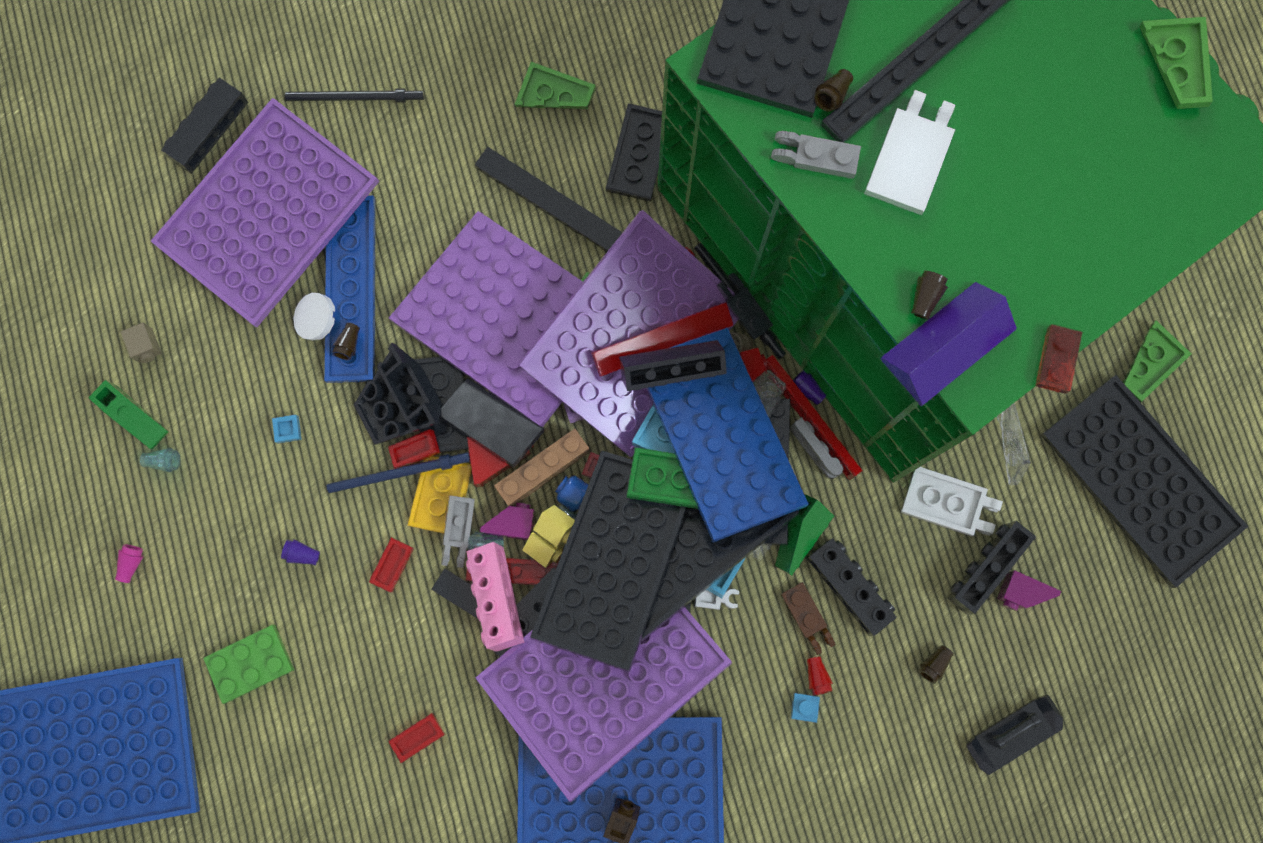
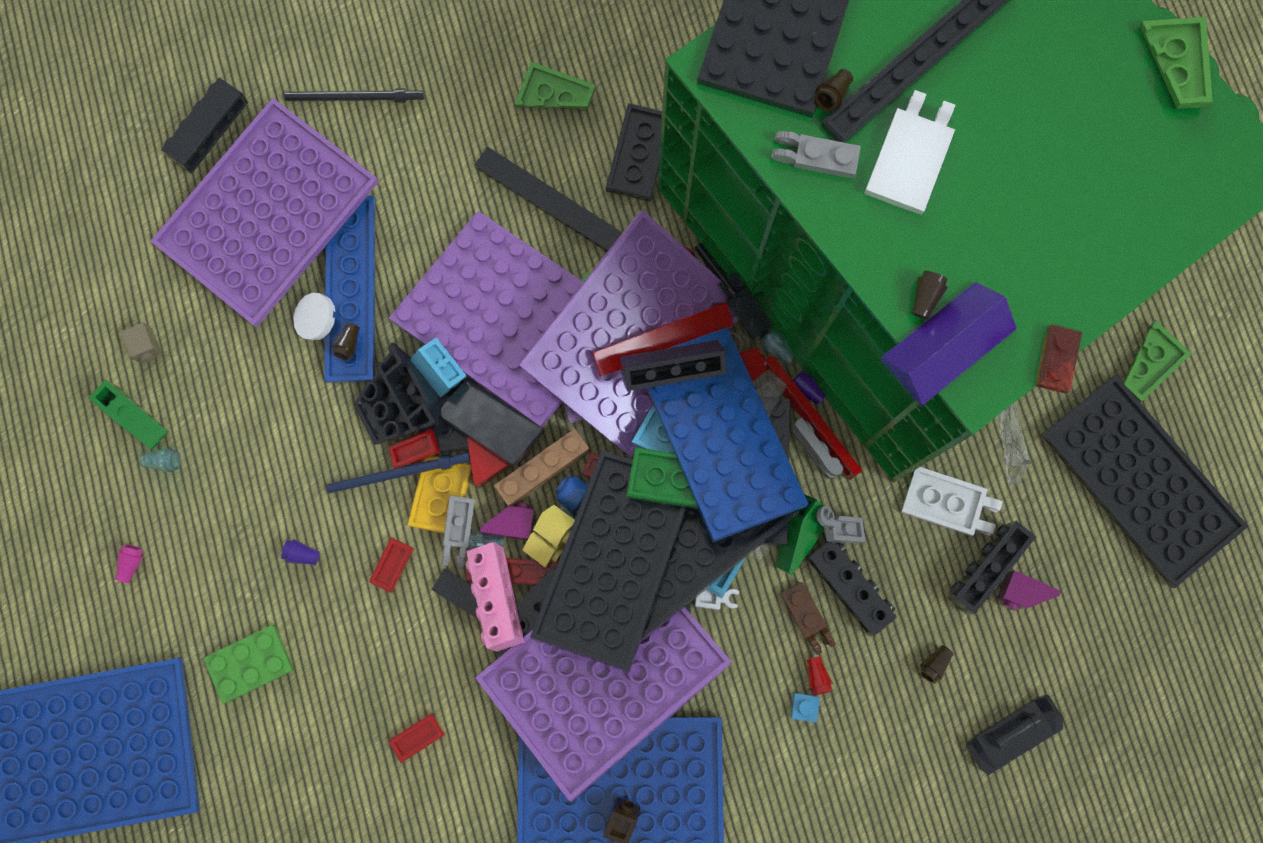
(286, 429): dark azure plate -> none
(438, 367): none -> medium azure hinge
(777, 346): none -> clear light blue cone
(841, 528): none -> light grey hinge

